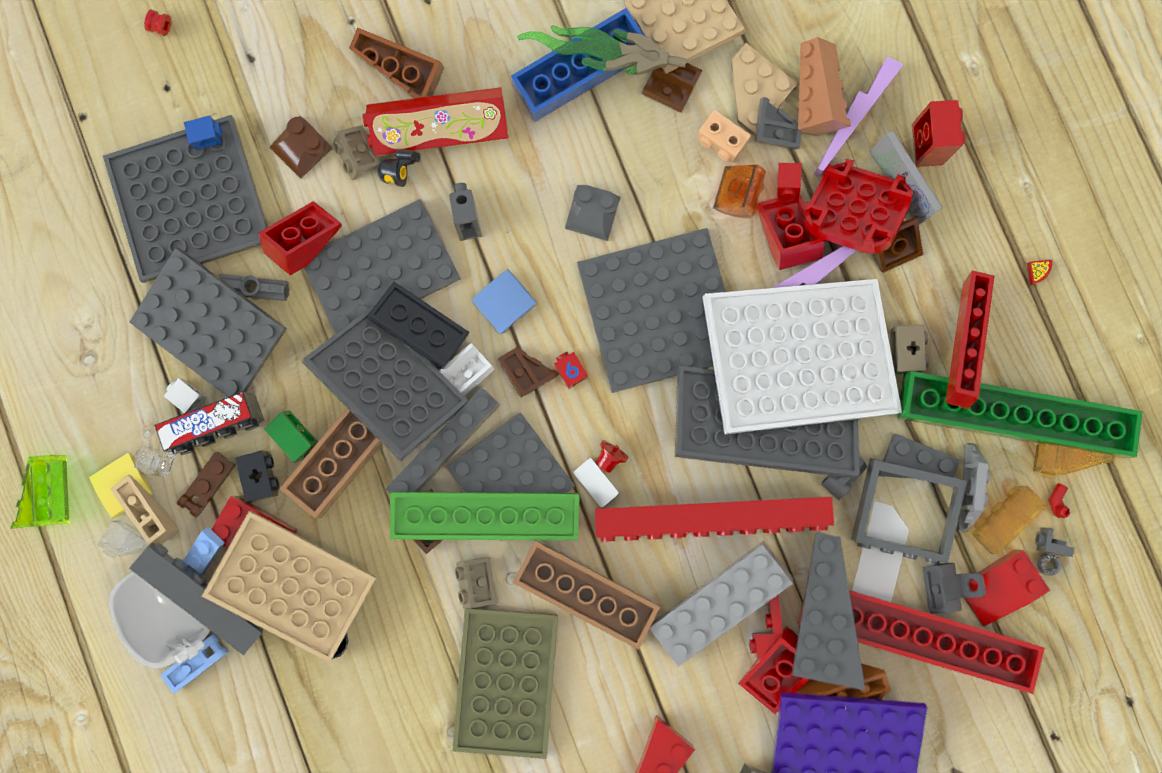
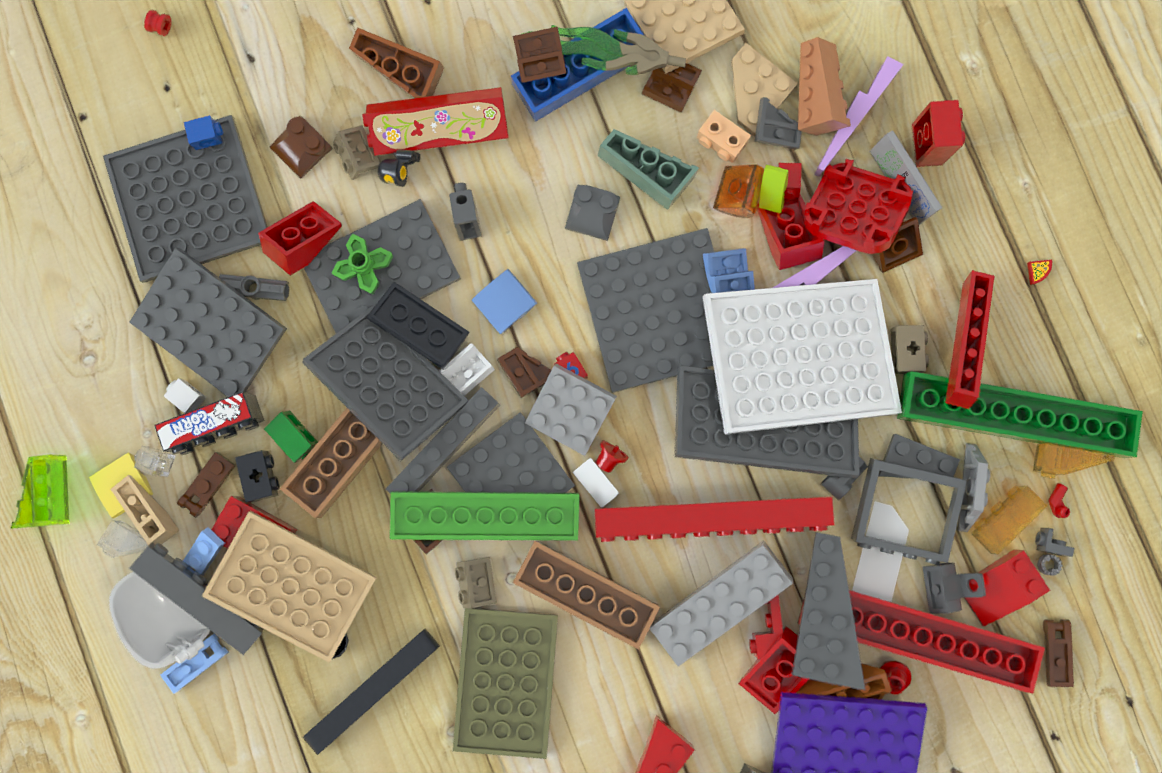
(359, 253): none -> bright green plant
(371, 691): none -> black beam
(539, 54): none -> reddish brown slope
(570, 409): none -> light grey plate
(647, 168): none -> sand green wedge
(728, 271): none -> medium blue slope
(773, 188): none -> lime slope
(898, 676): none -> red piece
(1058, 653): none -> reddish brown plate

